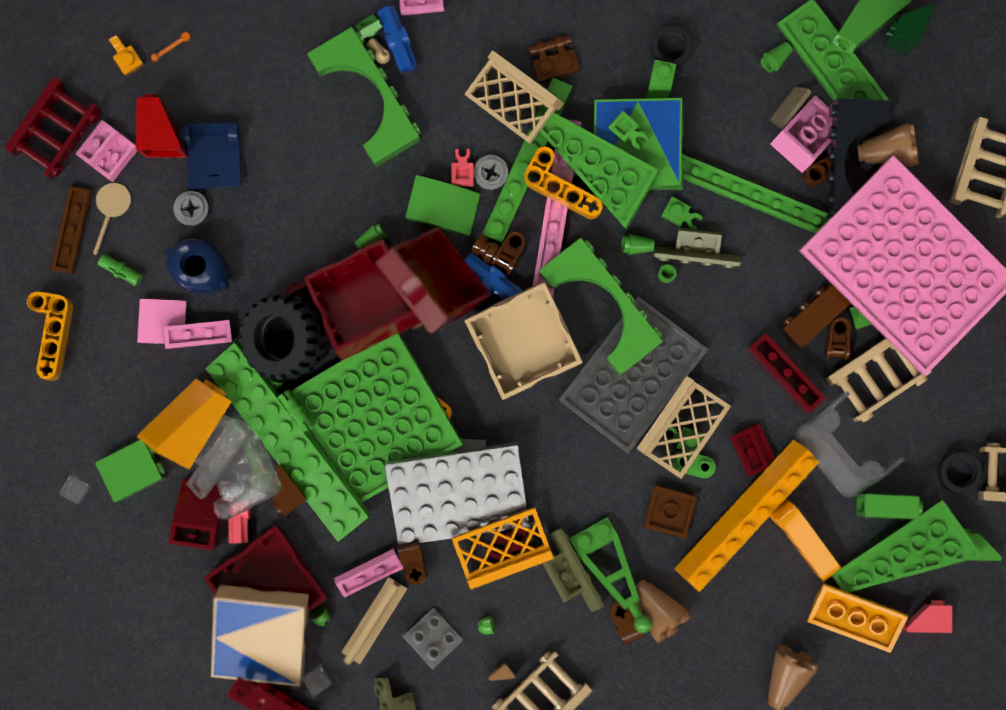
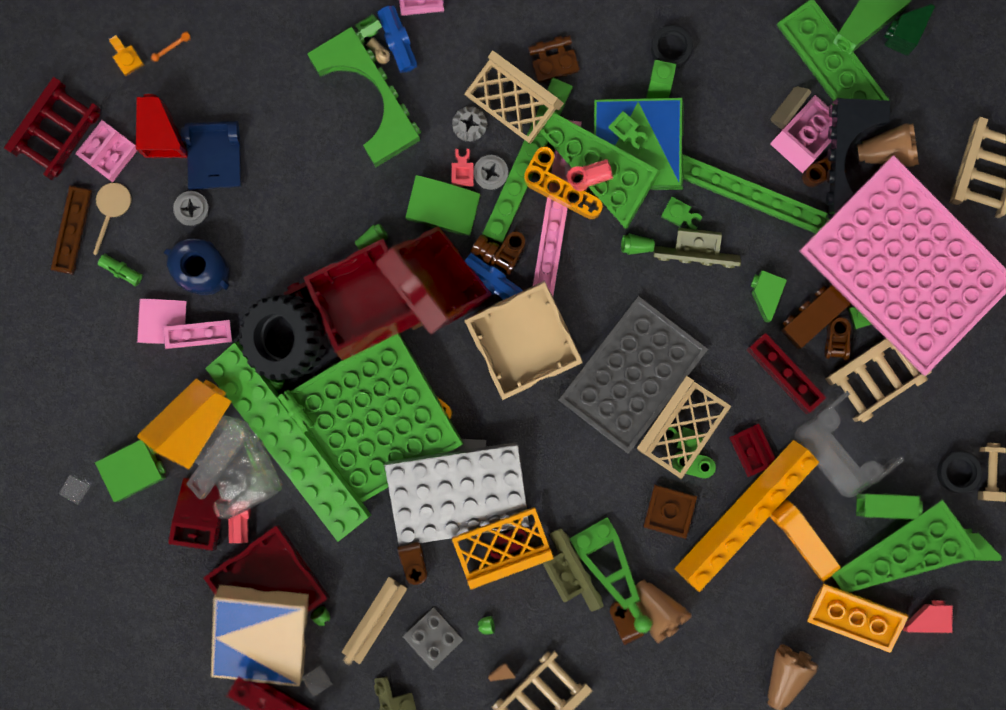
(49, 337): light orange beam -> none
(290, 496): reddish brown slope -> none
(368, 573): bright pink plate -> none
(474, 132): none -> light grey gear
(580, 264): bright green arch -> none
(592, 173): none -> coral piece
(669, 271): bright green hinge -> none
(767, 293): none -> bright green slope
(776, 57): bright green cone -> none

